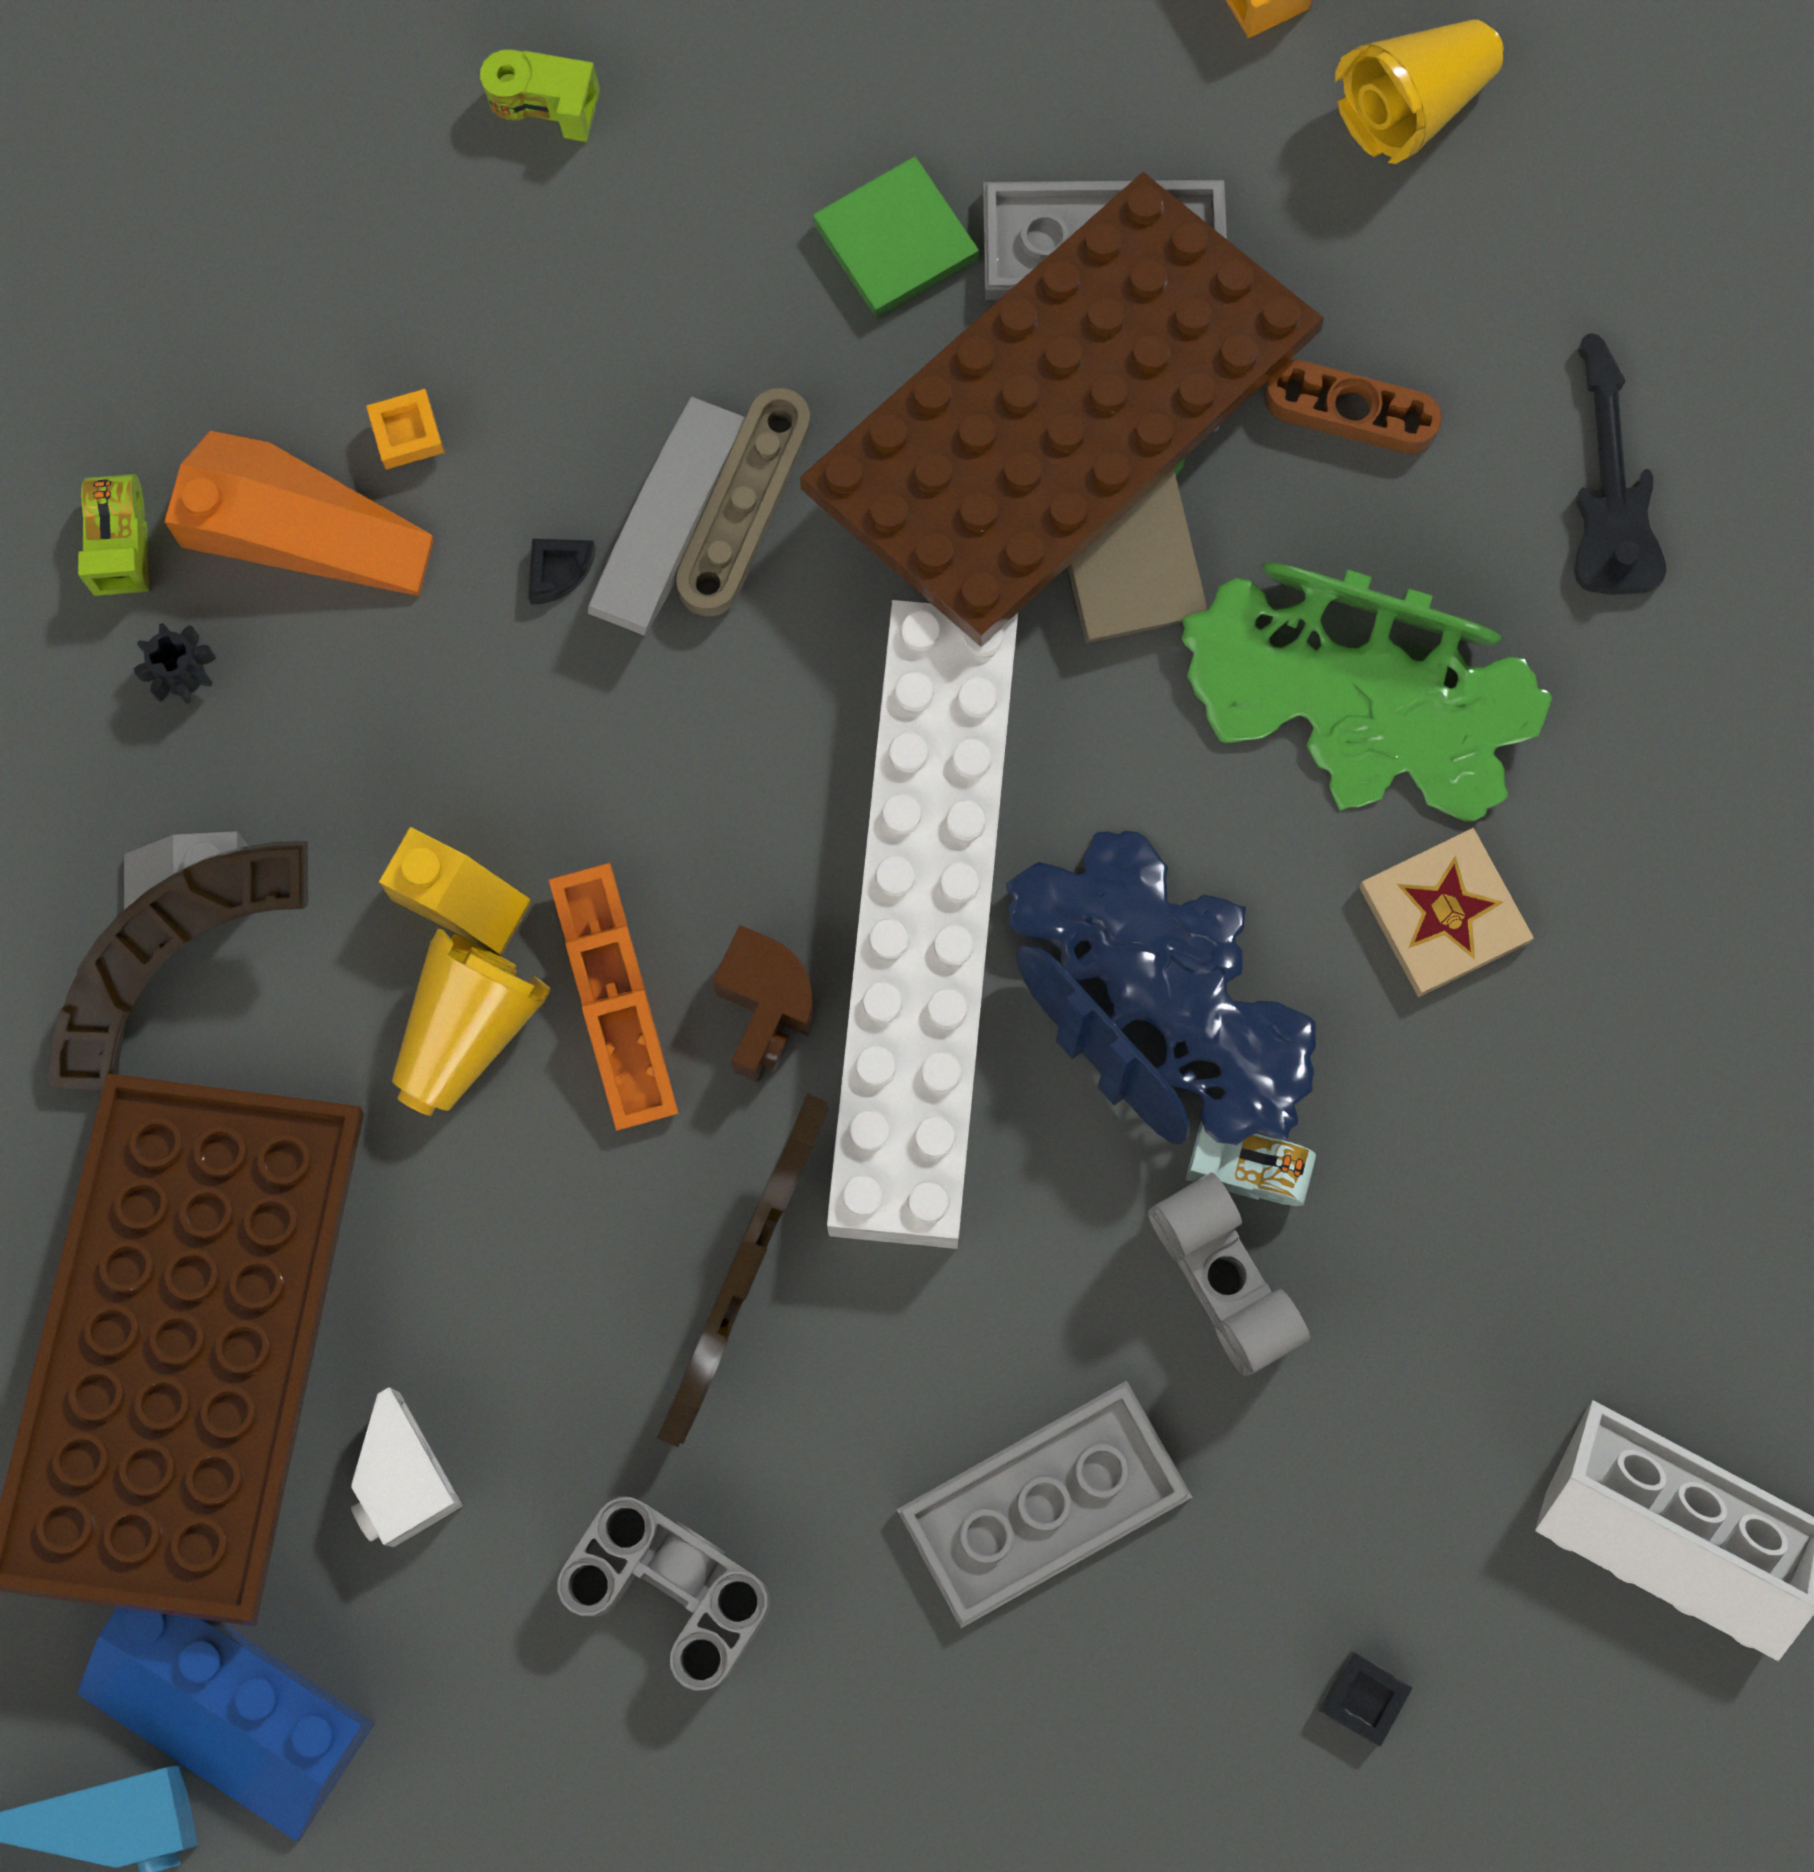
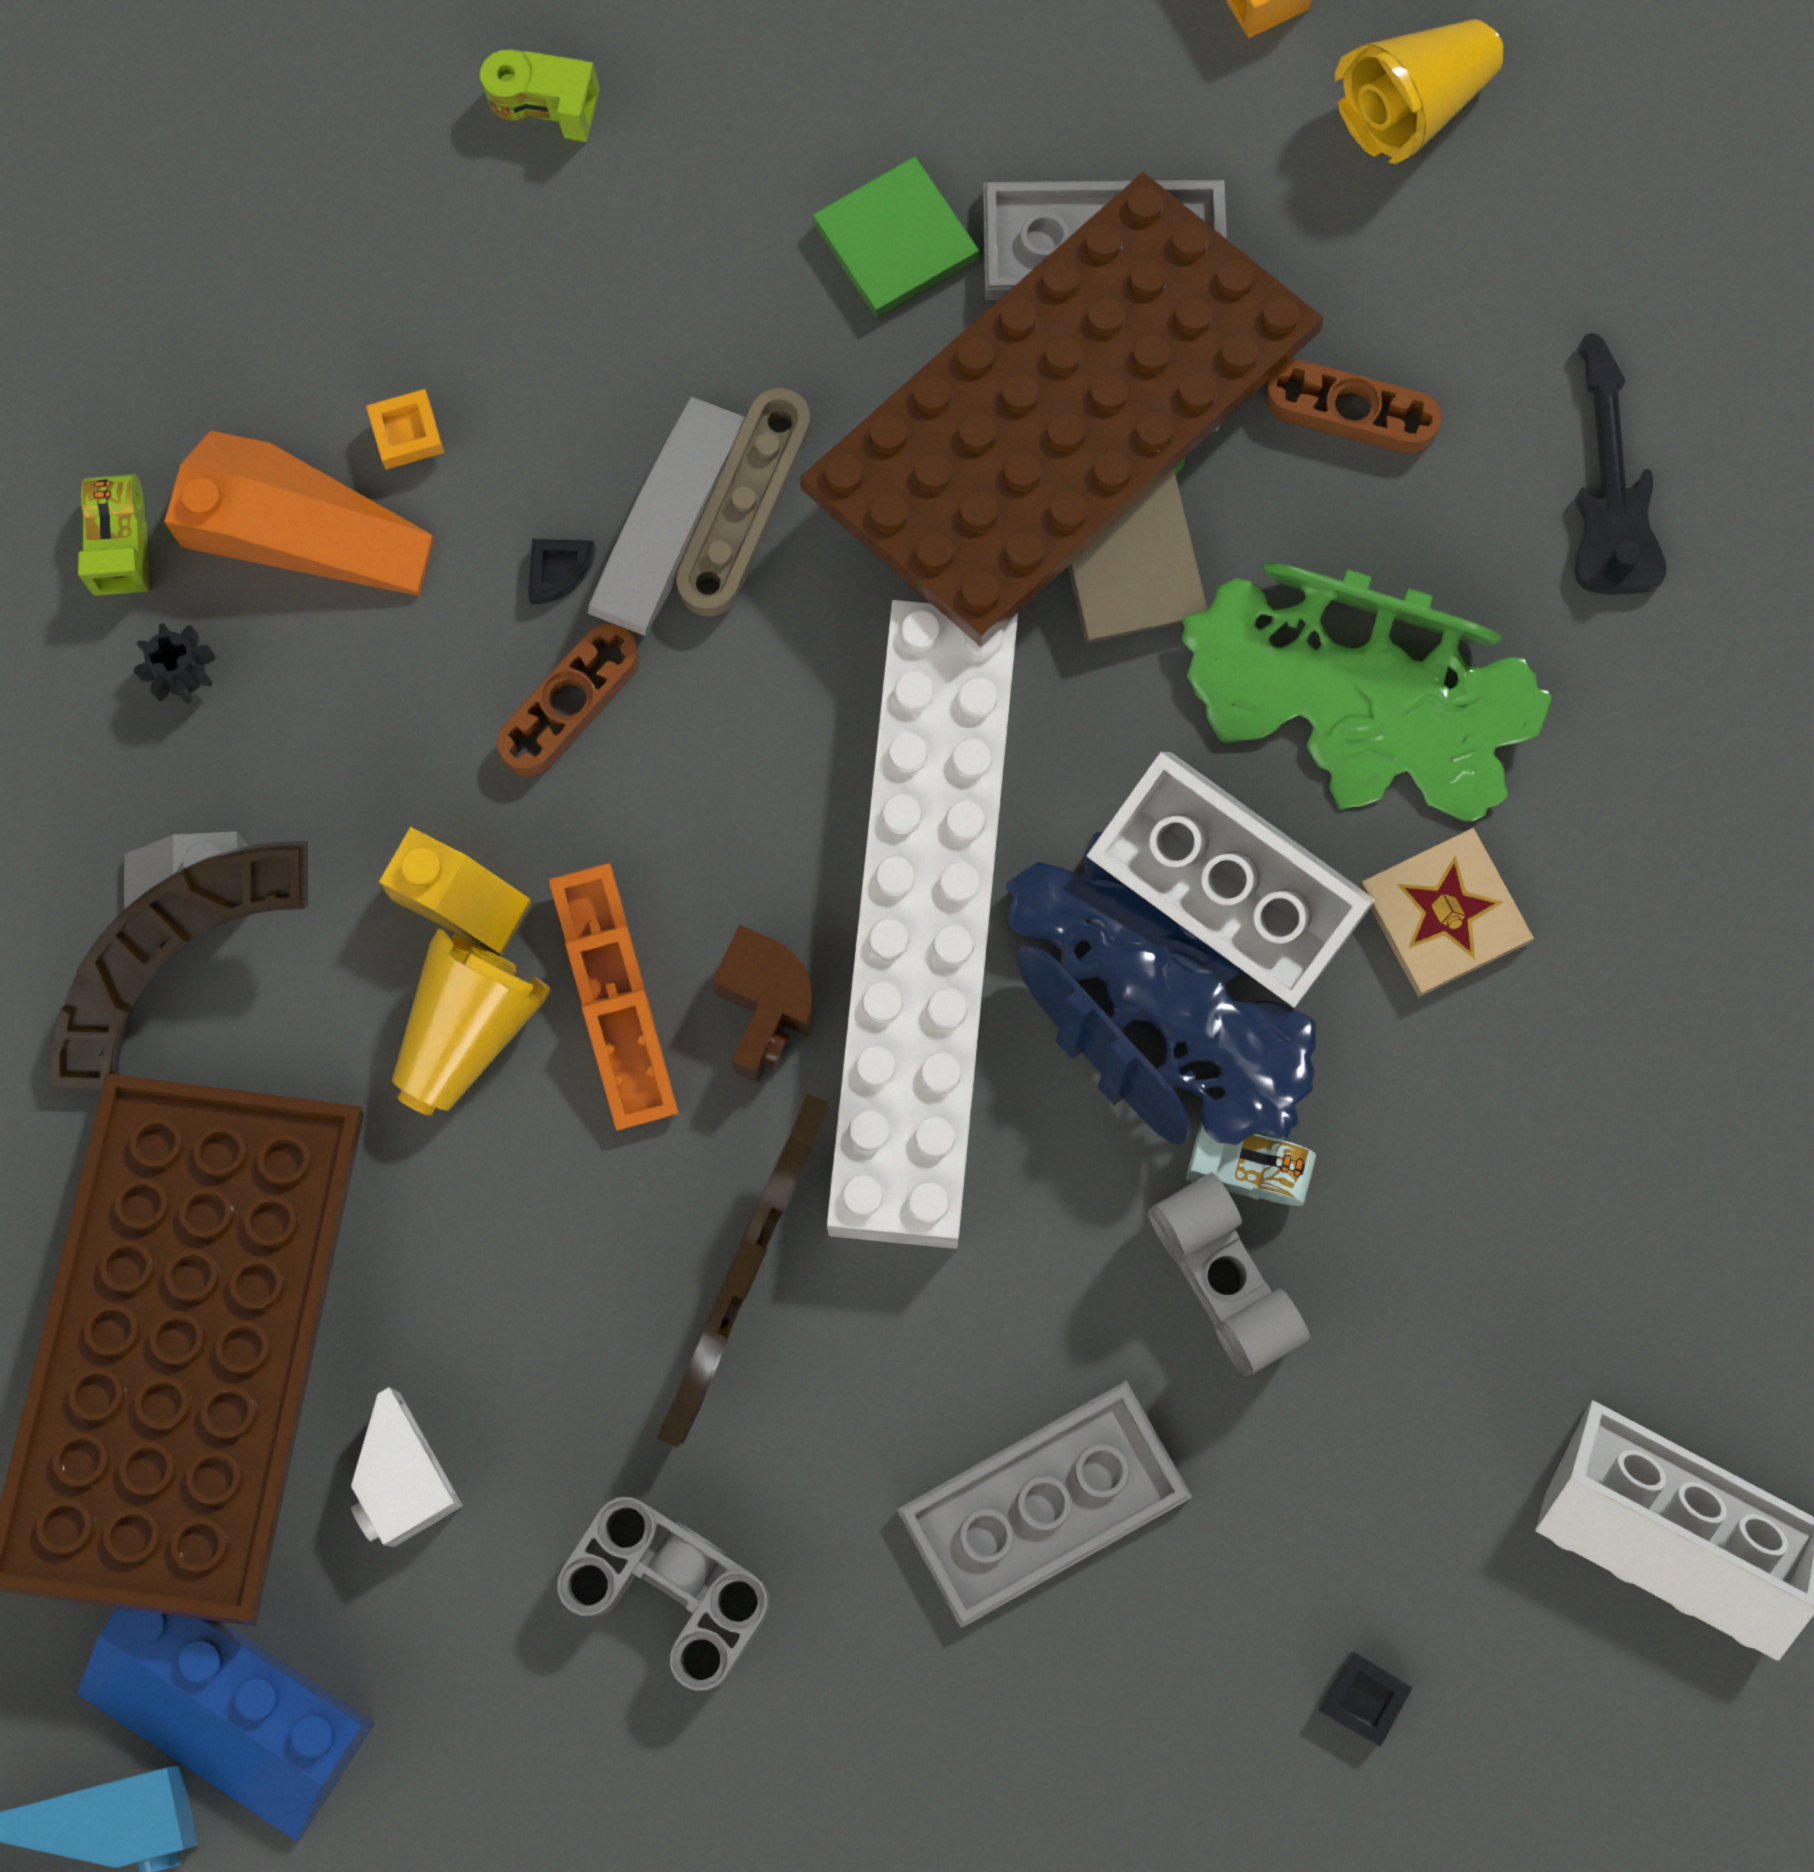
(526, 724): none -> dark orange beam
(1230, 878): none -> white slope

